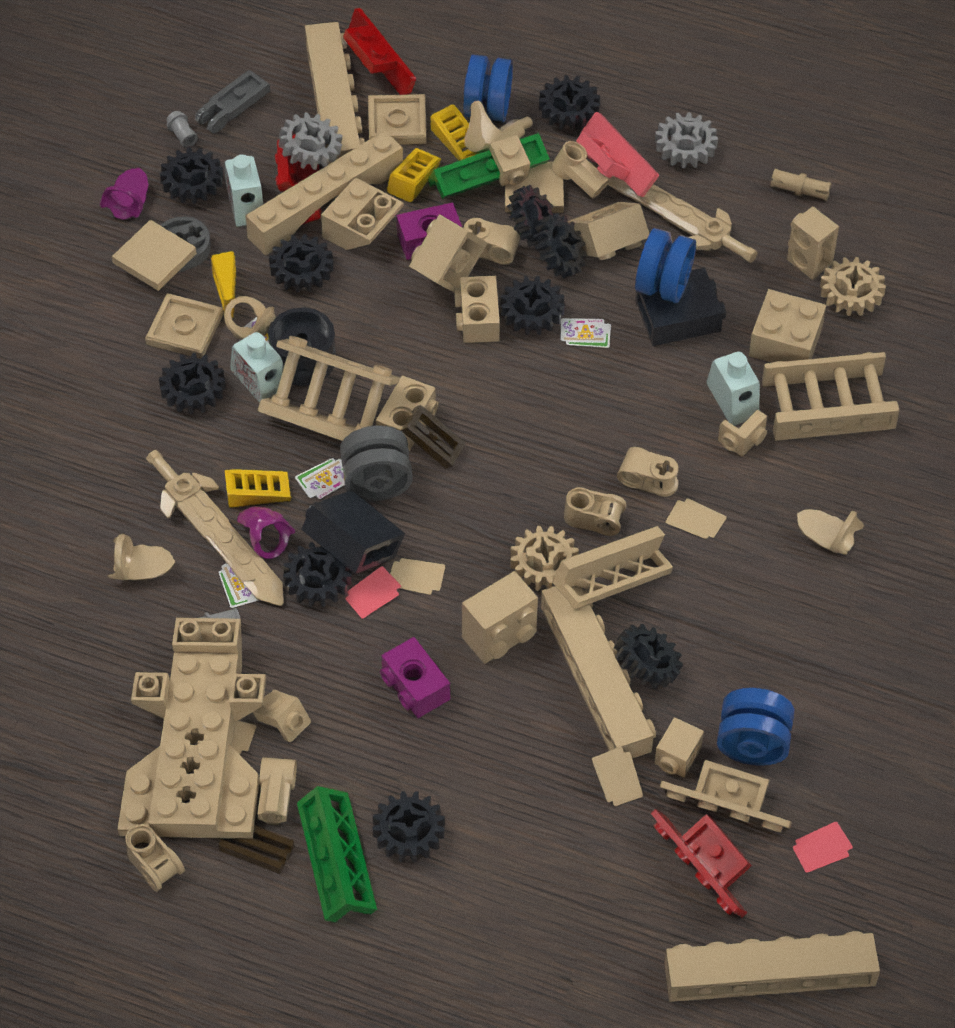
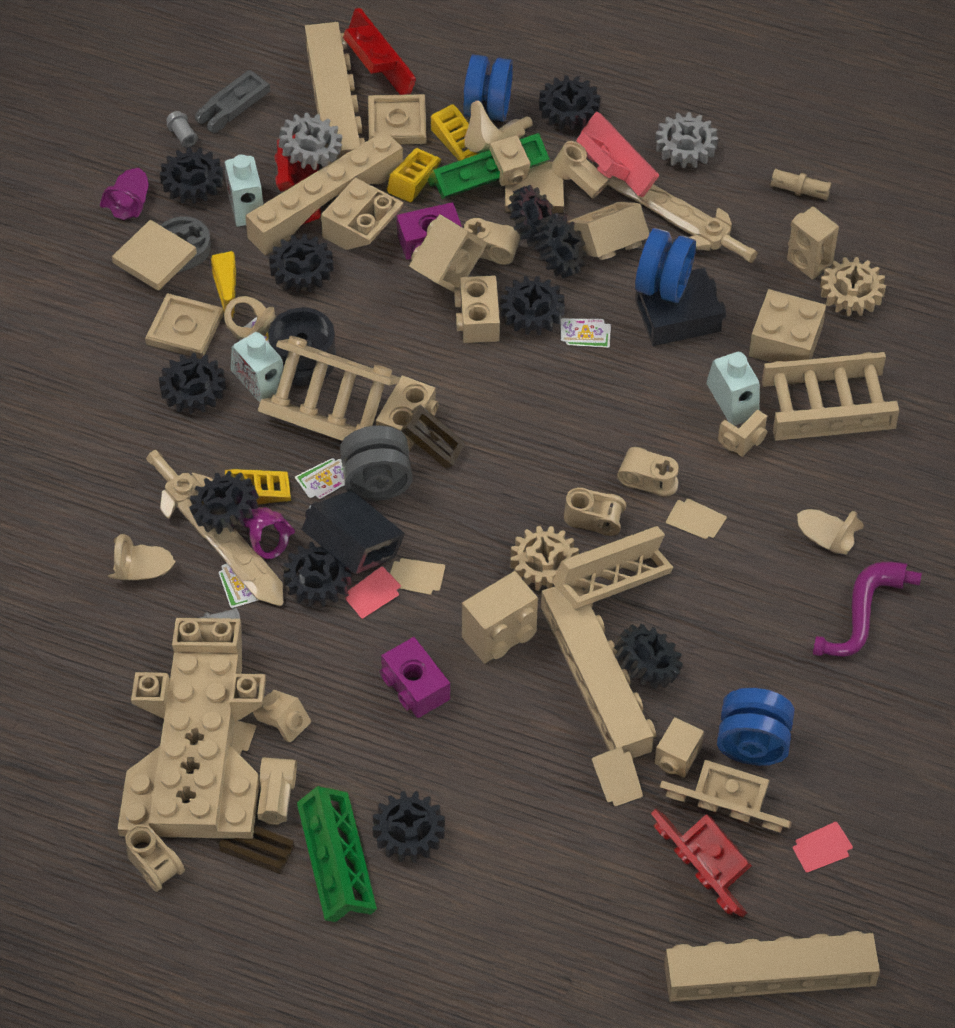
(224, 502): none -> black gear
(875, 575): none -> magenta animal

